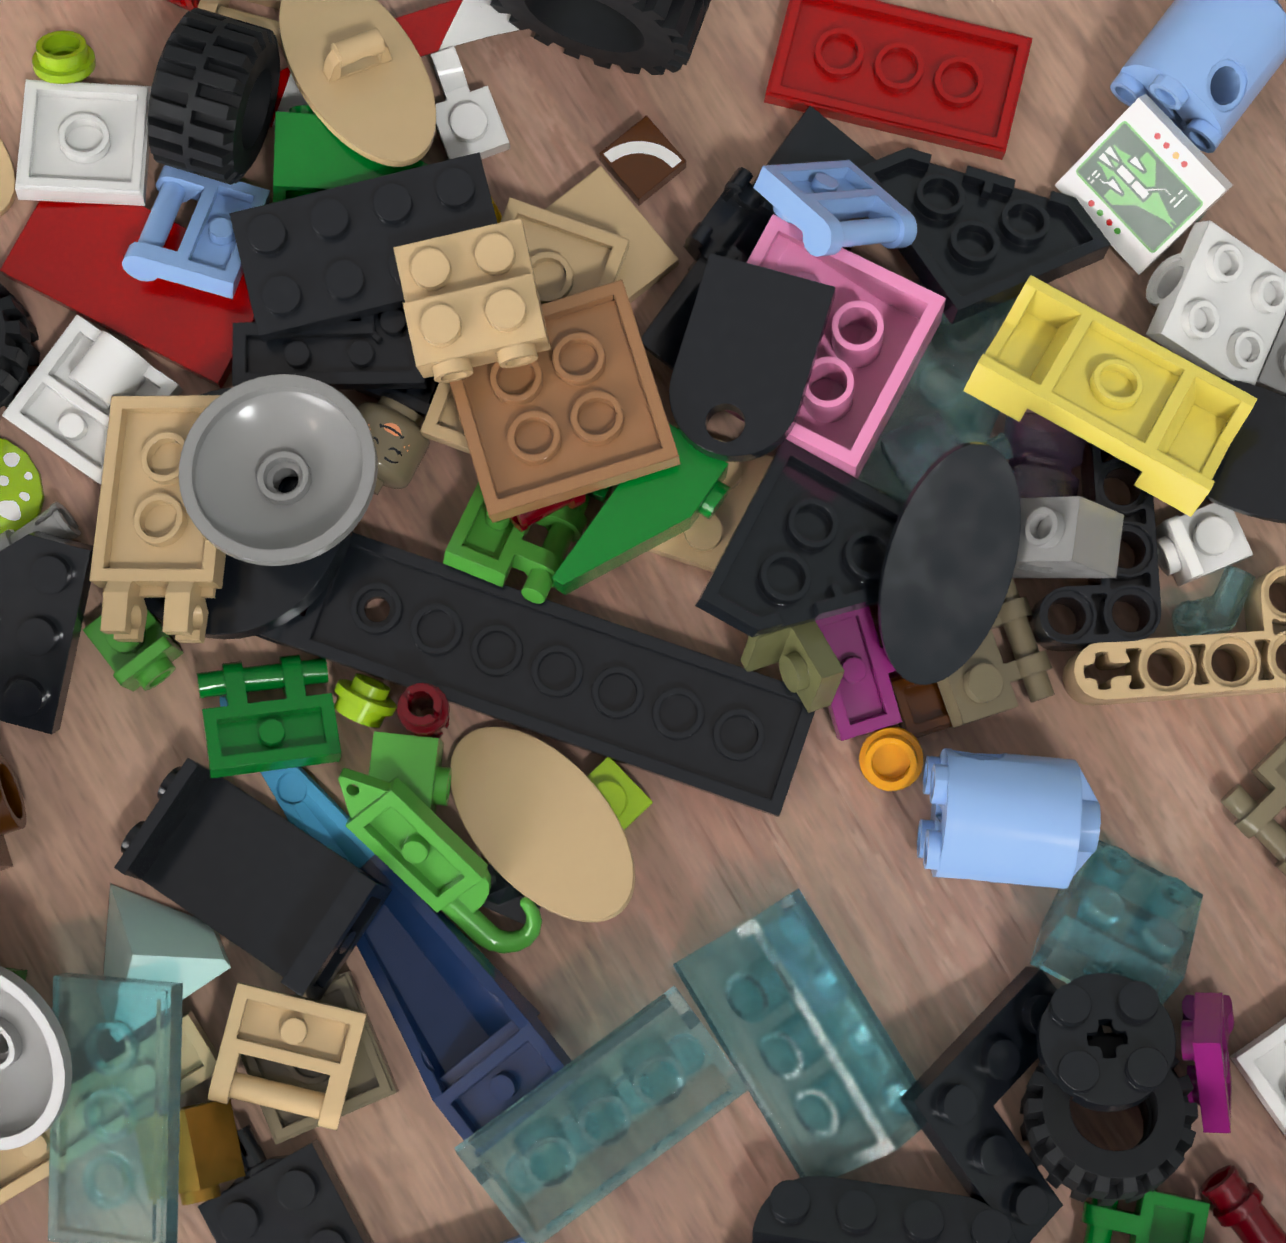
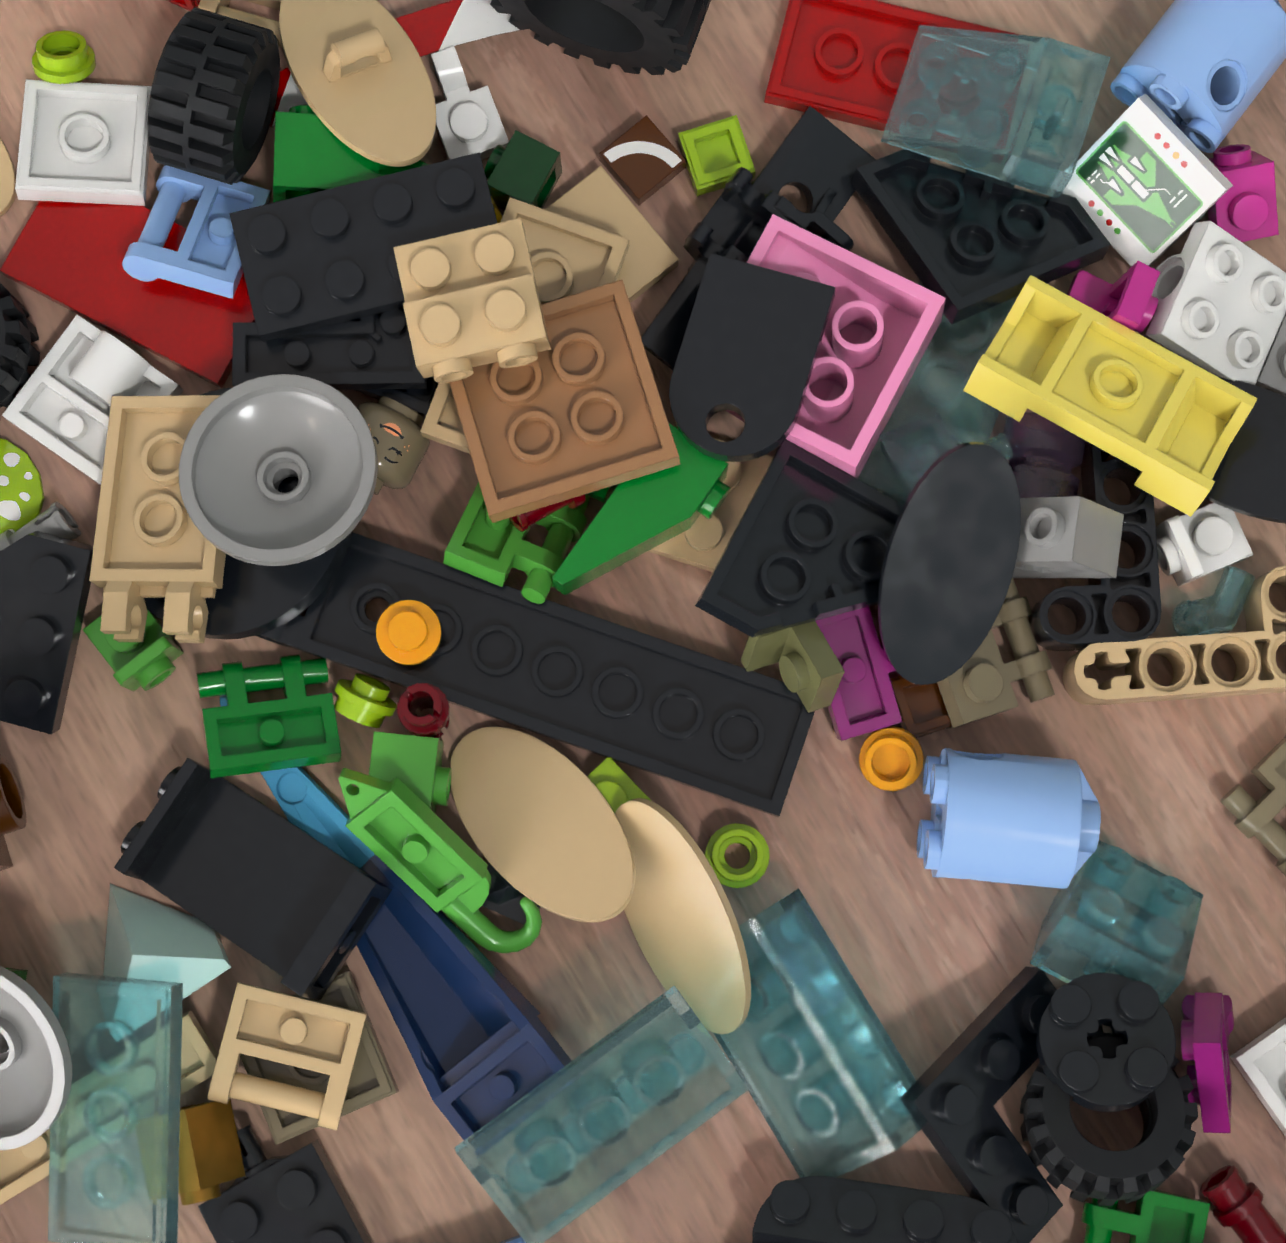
(408, 632): none -> light orange plate
(522, 171): none -> dark green plate
(685, 918): none -> tan shield
(714, 154): none -> lime tile
(754, 843): none -> lime plate
(826, 196): light blue plate -> none
(997, 104): none -> clear light blue slope
(1125, 301): none -> dark pink bracket
(1250, 205): none -> dark pink bracket

